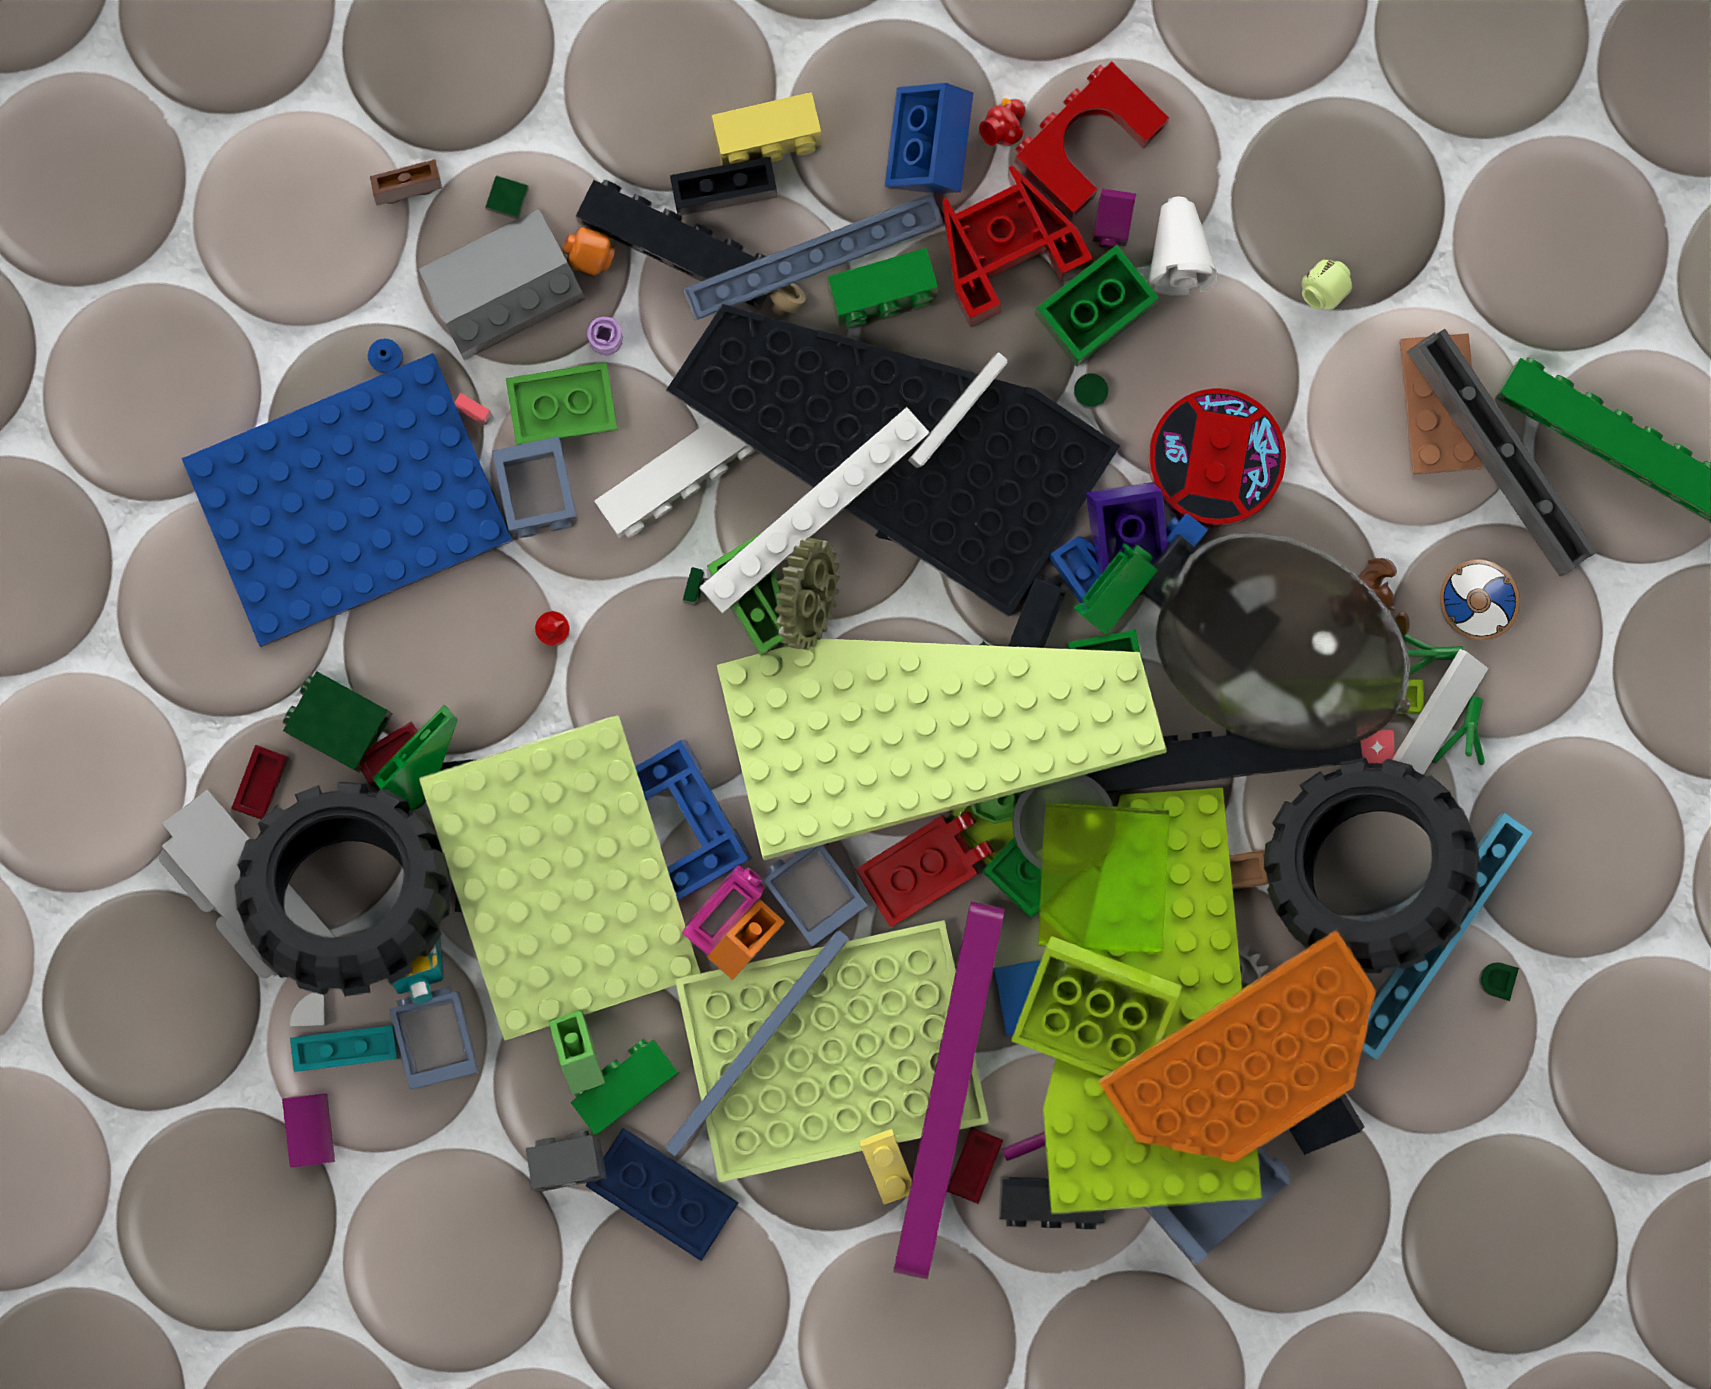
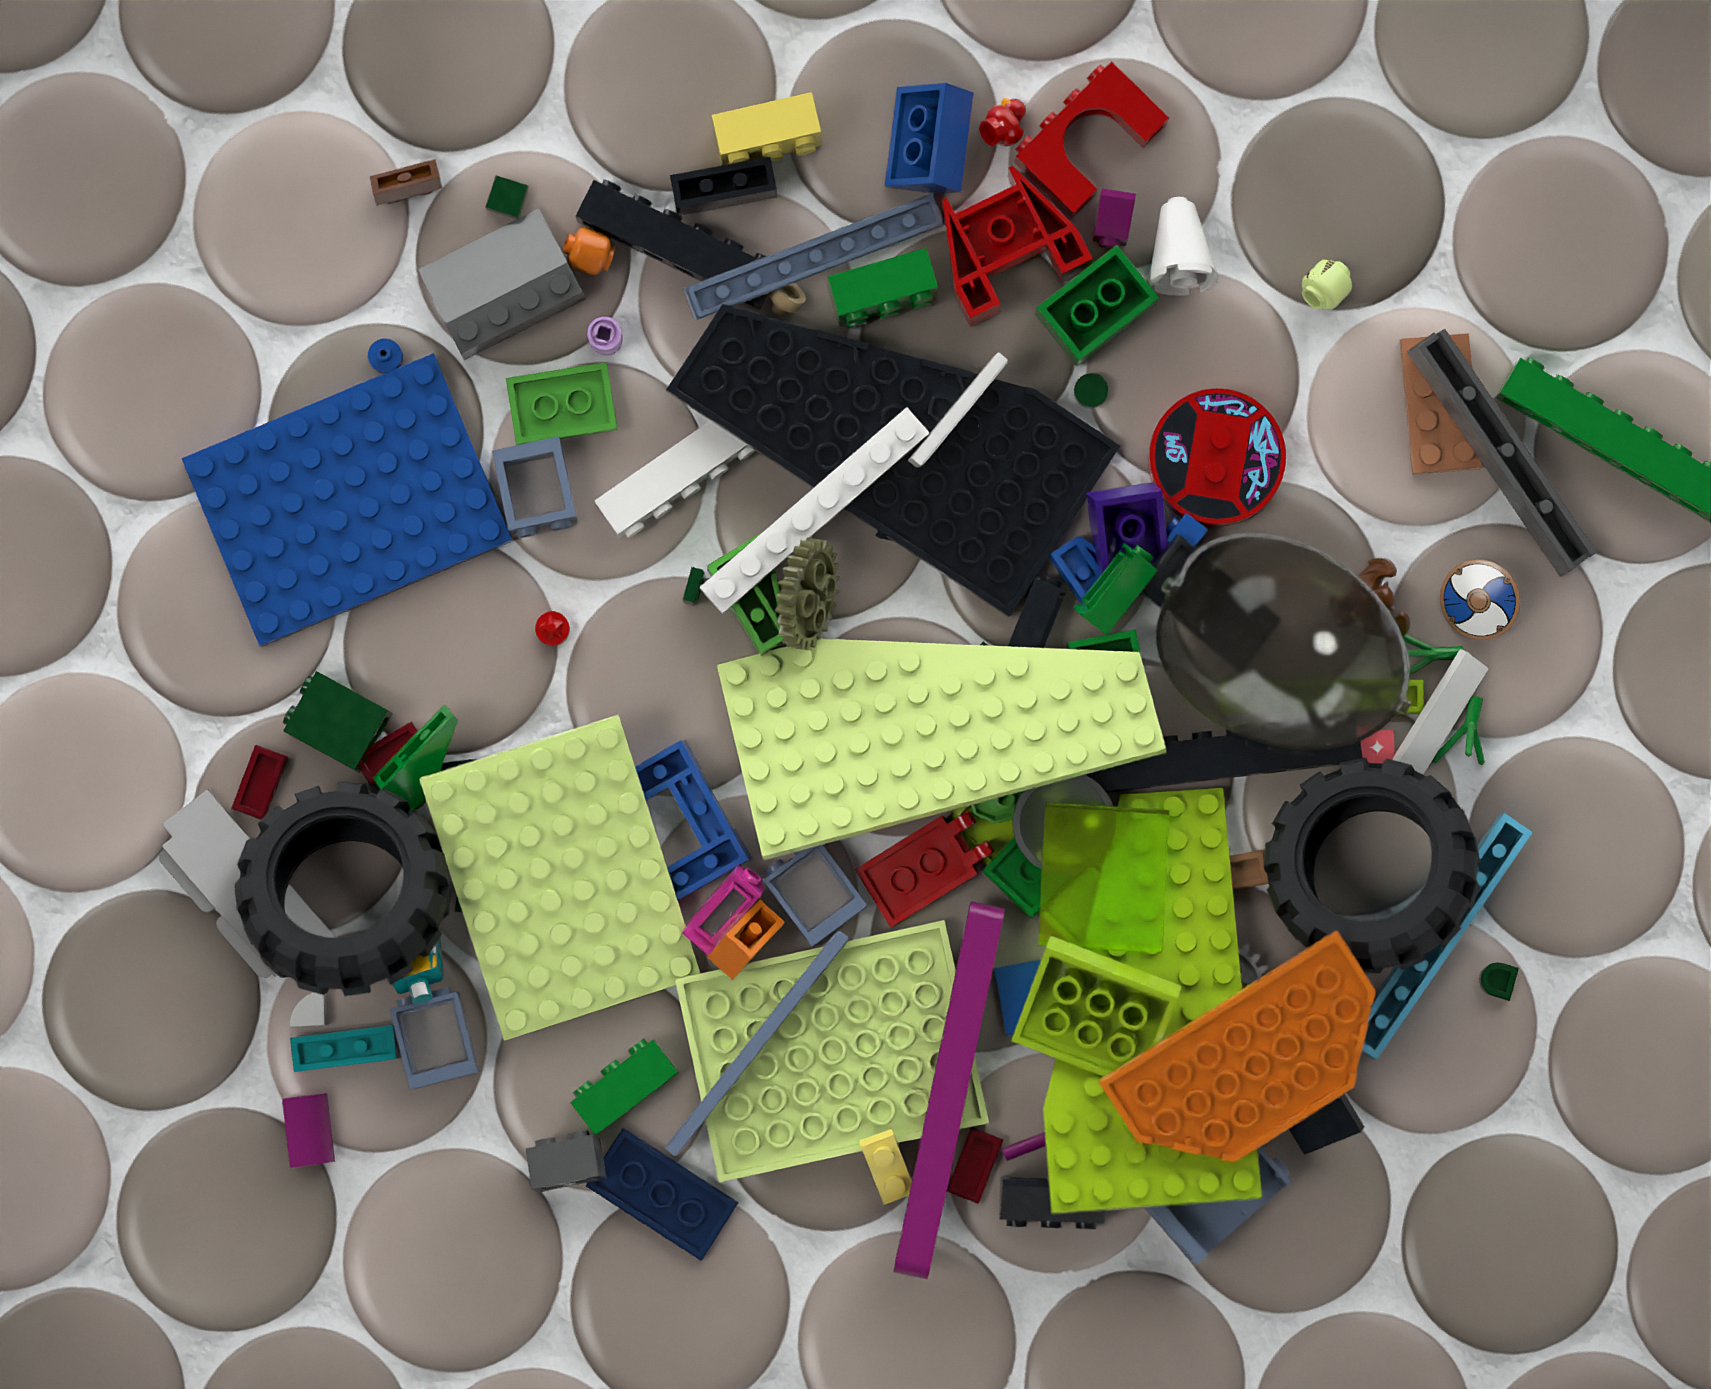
(473, 409): coral tile -> none
(576, 1052): bright green brick -> none

